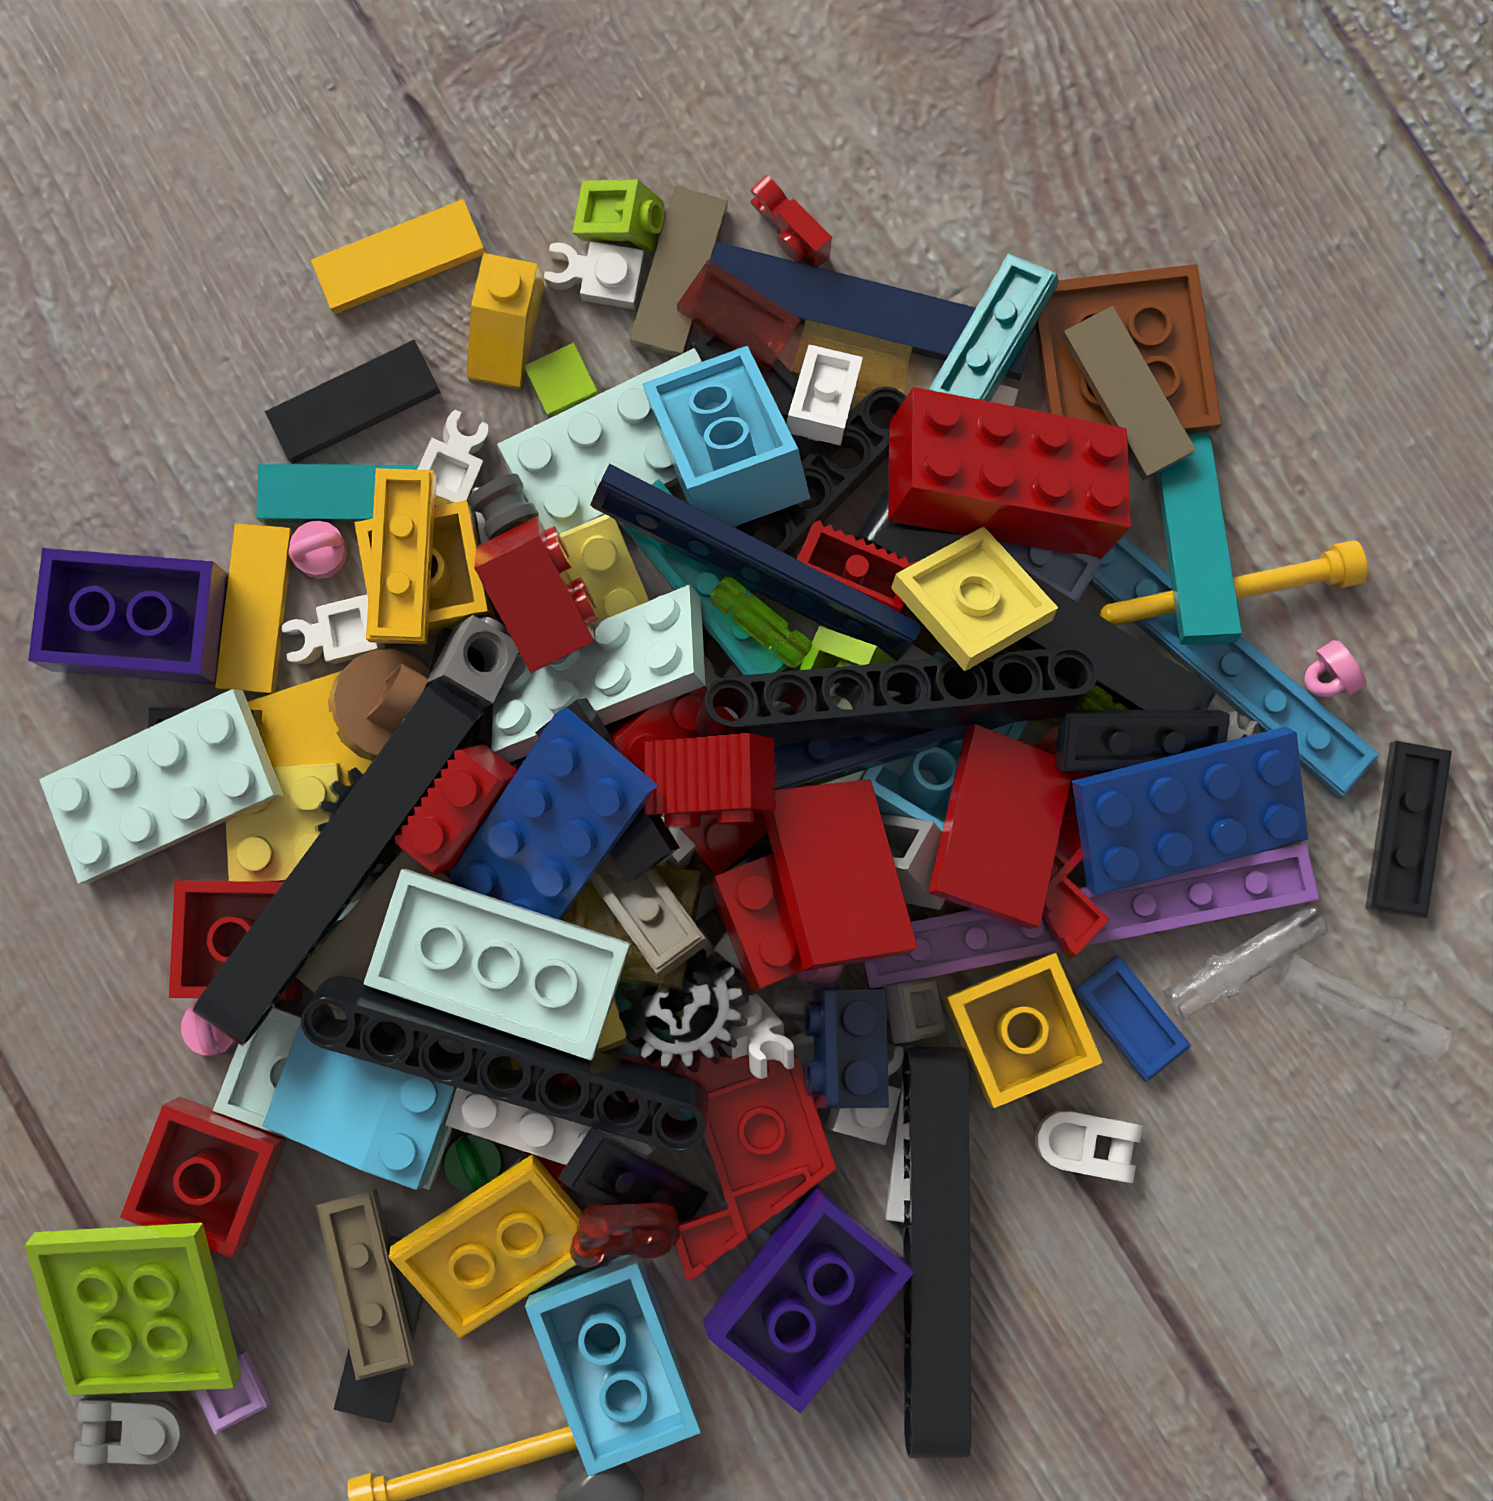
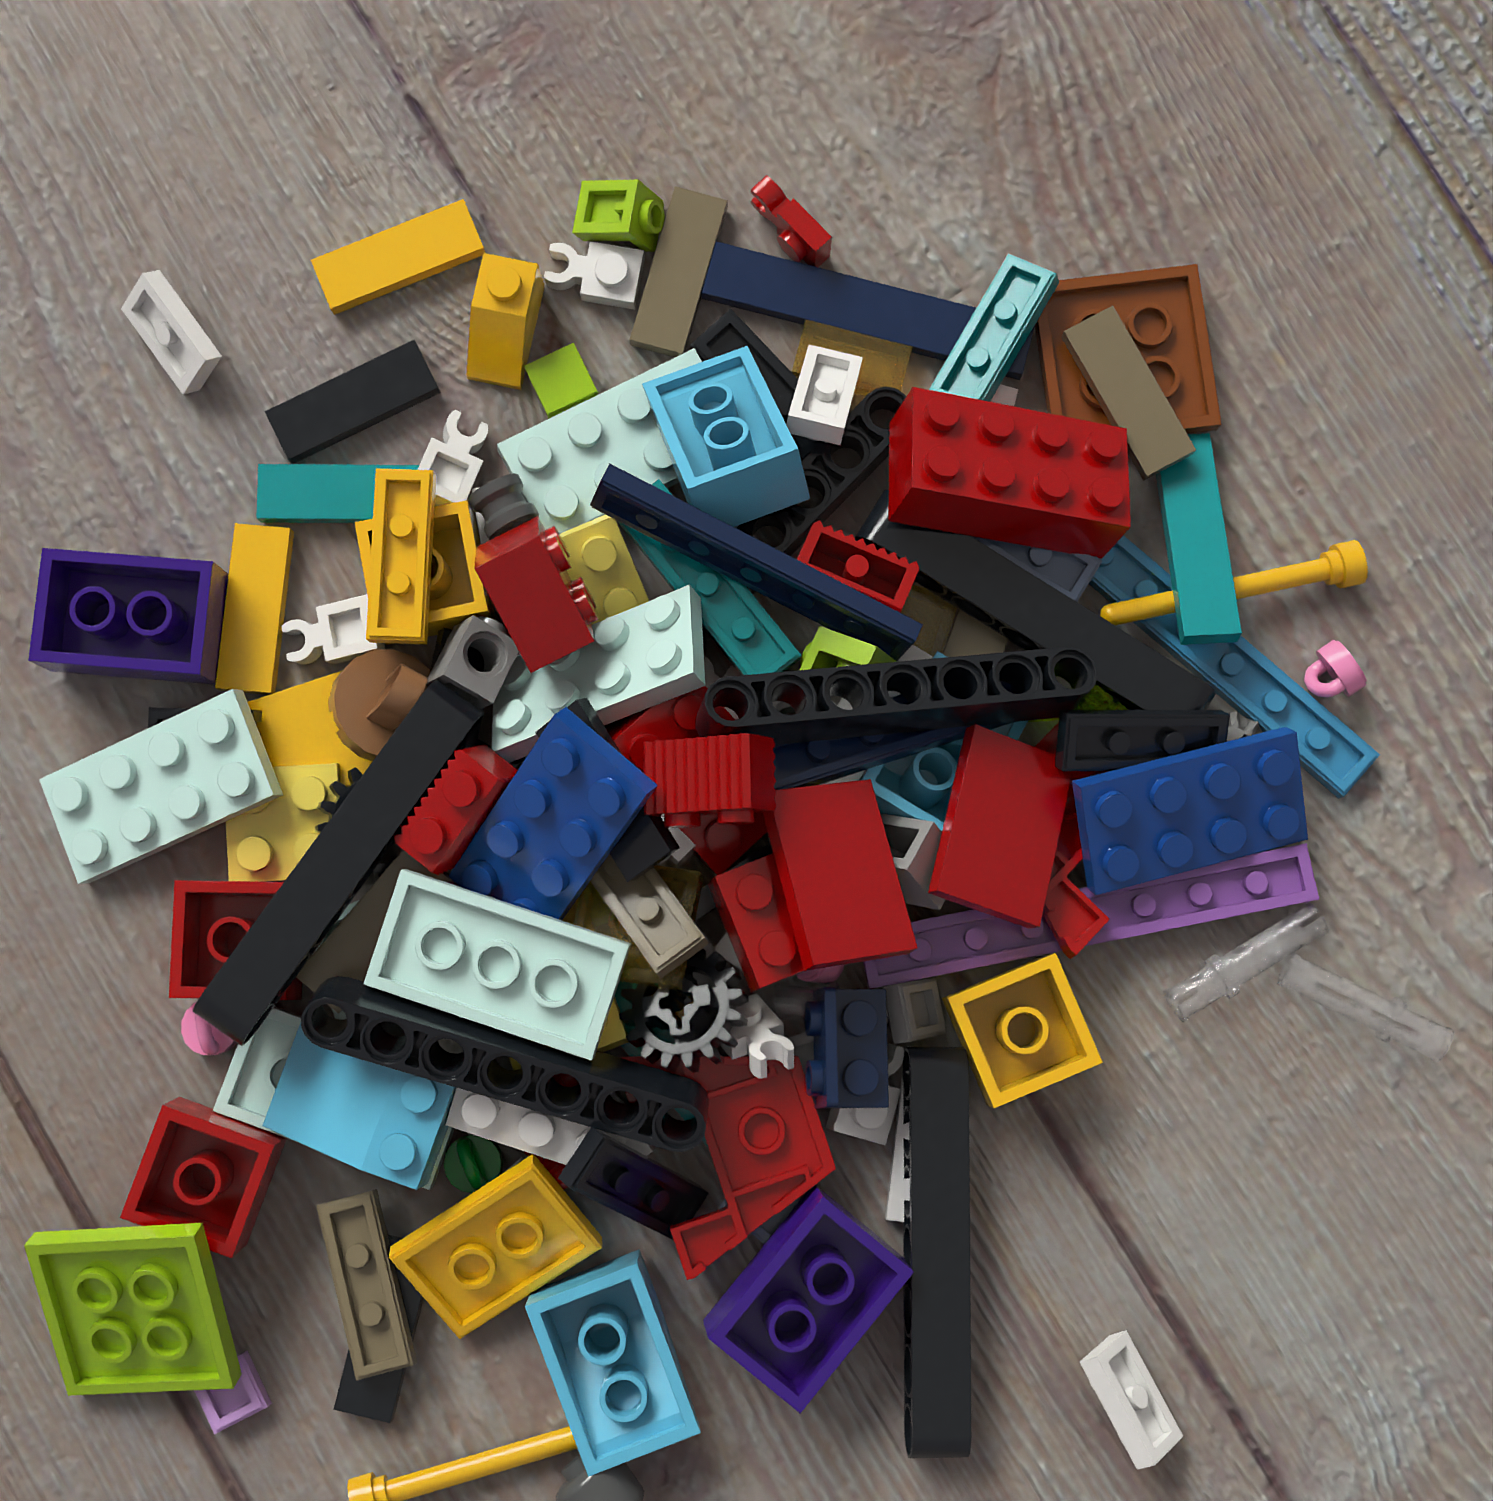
(148, 1436): light grey plate -> none
(171, 332): none -> white plate
(318, 549): bright pink tile -> none
(624, 1230): clear red plate -> none
(738, 314): clear red tile -> none
(760, 622): clear neon green axle -> none
(974, 598): light yellow plate -> none
(1069, 1144): white plate -> none
(1131, 1018): blue tile -> none
(1131, 1400): none -> white plate
(1408, 829): black tile -> none

